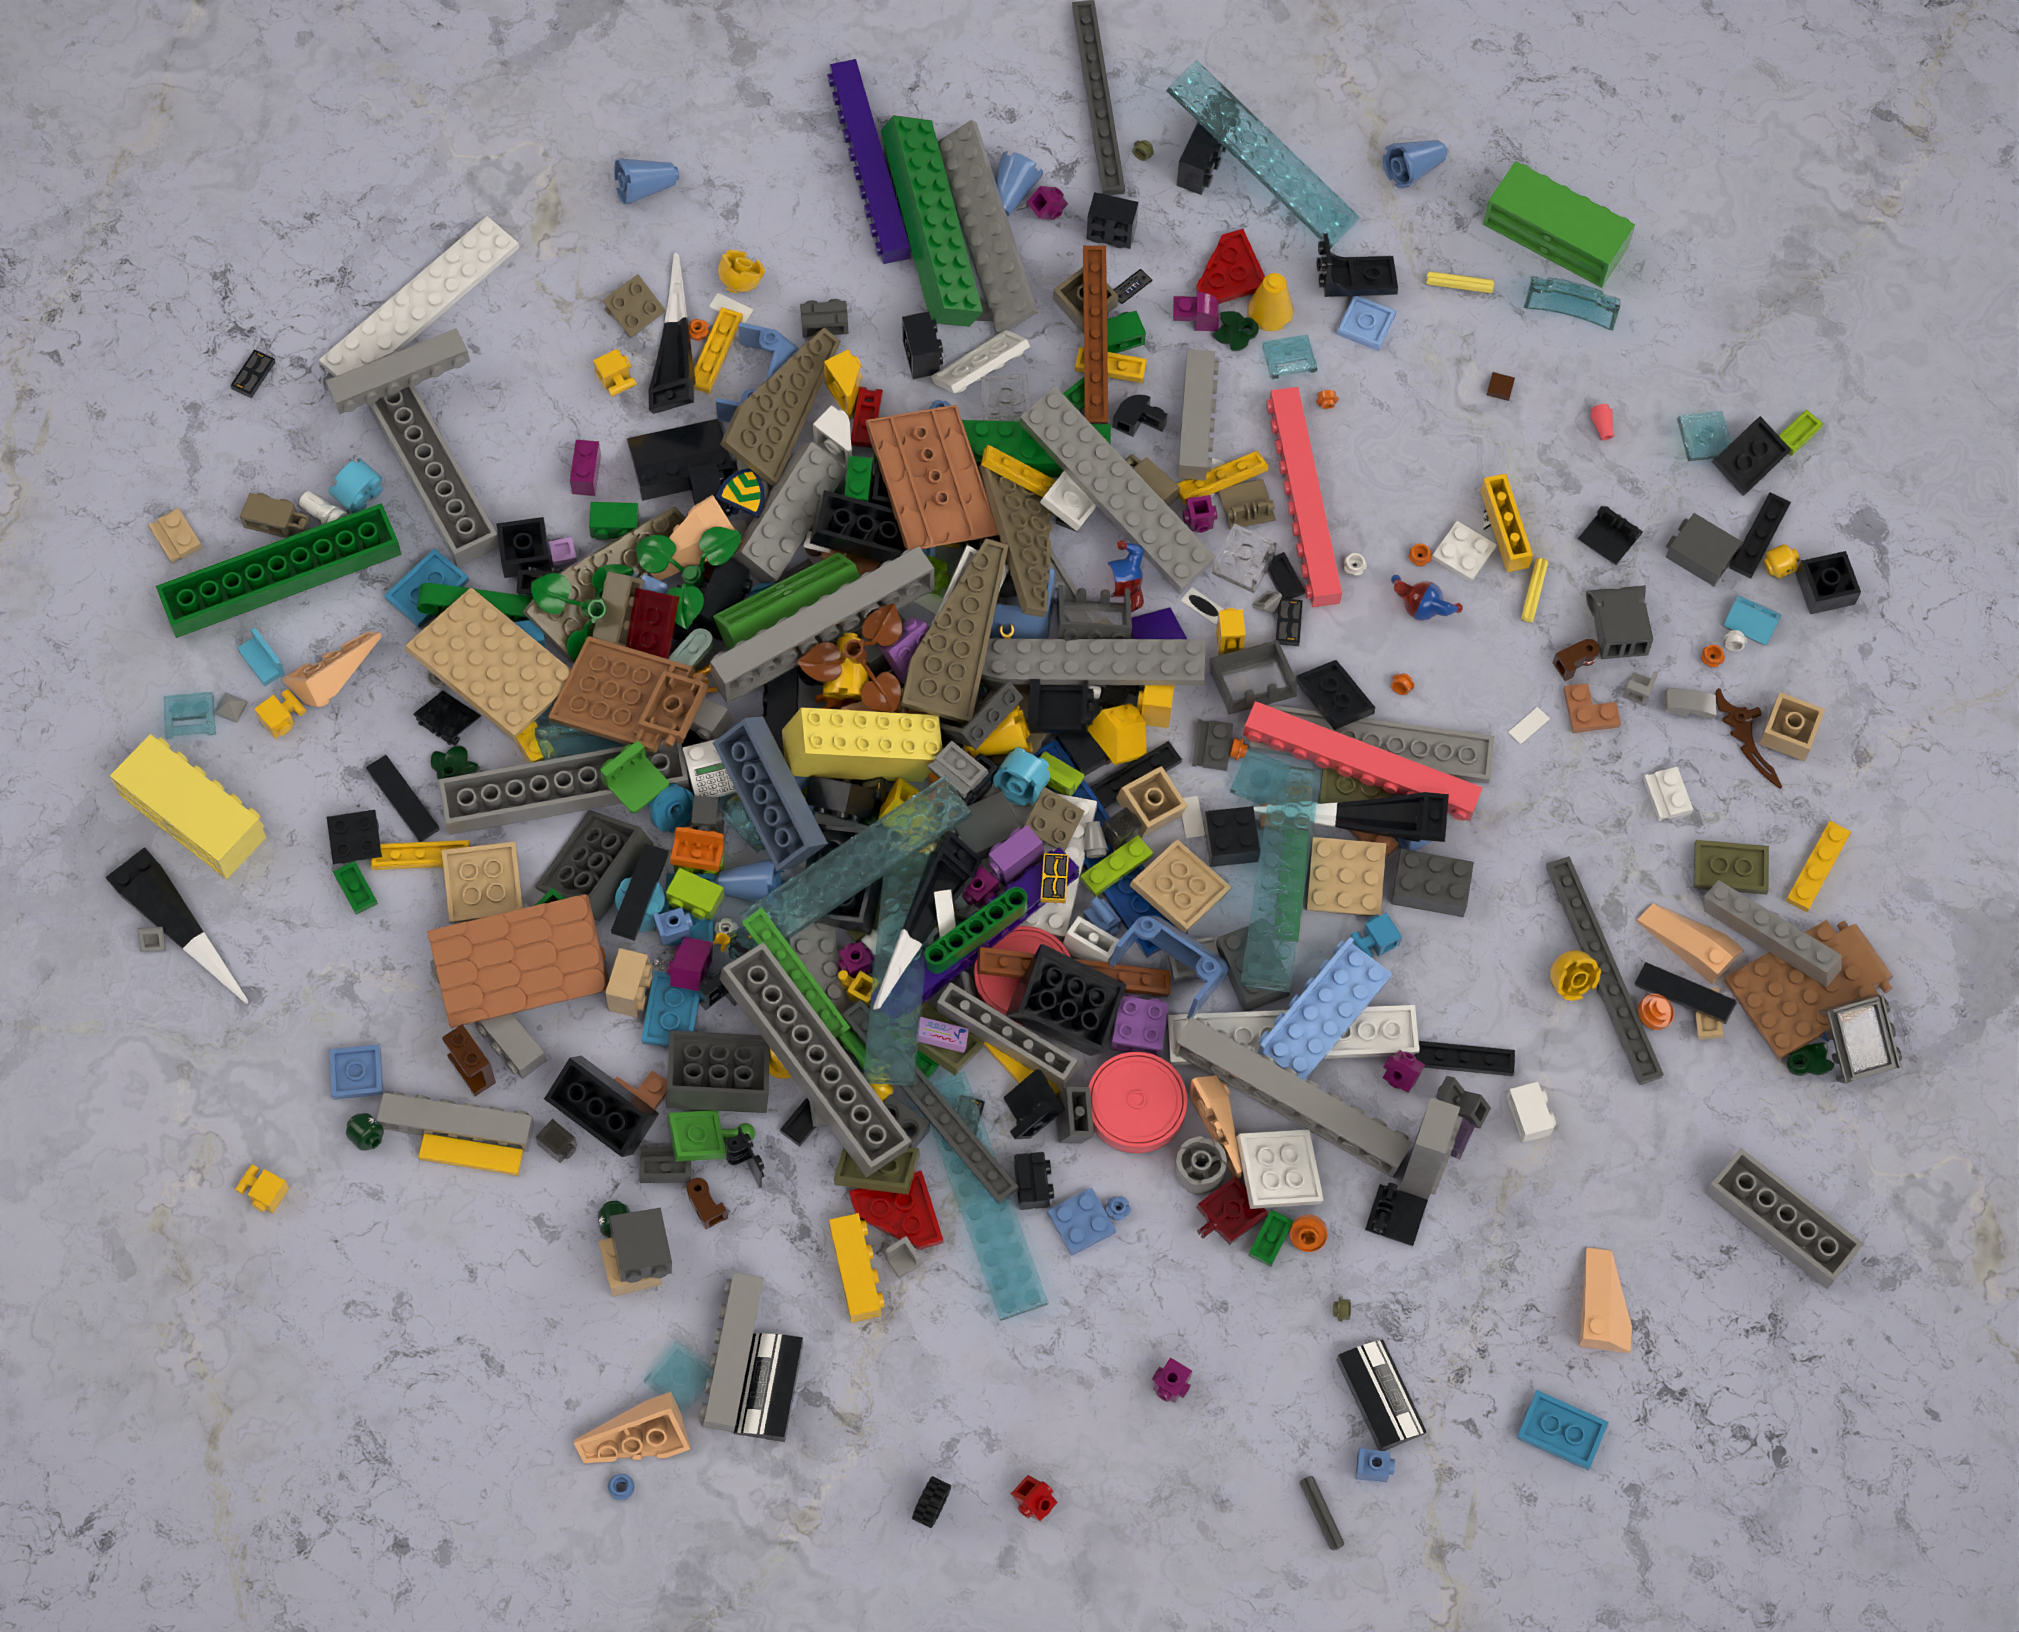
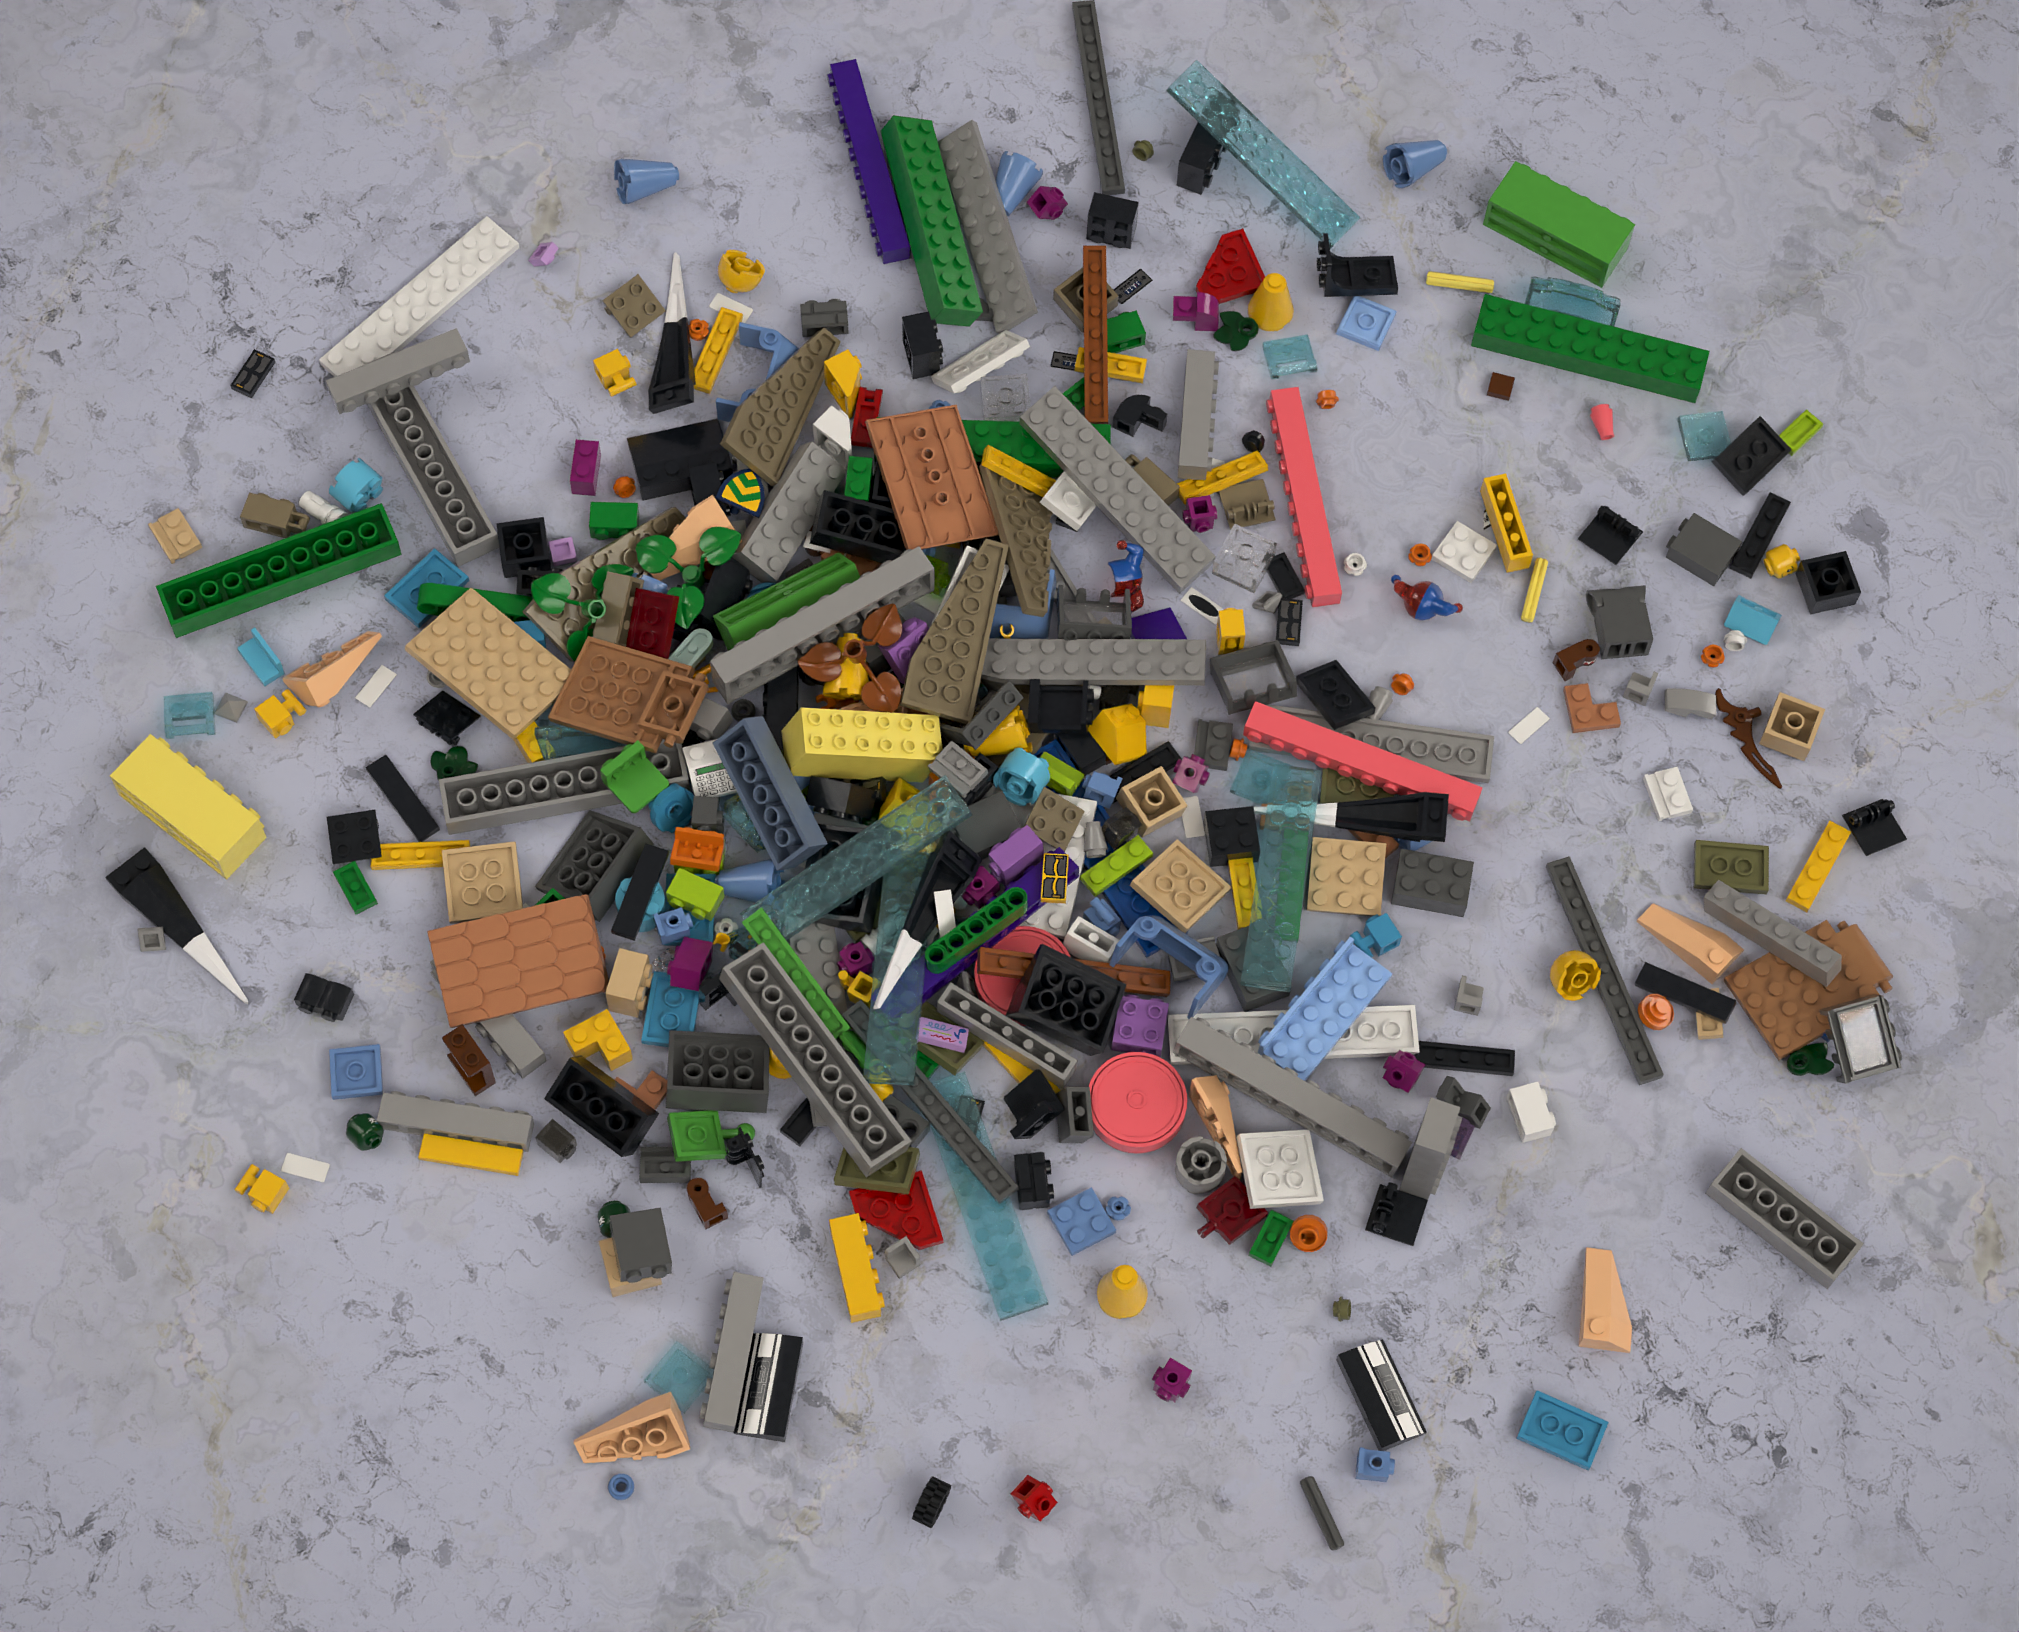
(305, 1167): none -> white sticker
(323, 997): none -> black brick
(376, 686): none -> white sticker
(543, 254): none -> lavender plate
(600, 1035): none -> yellow brick
(624, 487): none -> orange plate
(740, 705): none -> dark grey plate
(1063, 360): none -> sticker
(1101, 788): none -> medium blue brick
(1122, 1292): none -> yellow cone
(1183, 777): none -> magenta brick
(1243, 887): none -> yellow plate
(1253, 441): none -> black plate
(1381, 699): none -> light grey cone
(1468, 997): none -> light grey panel
(1590, 348): none -> green brick
(1875, 826): none -> black hinge

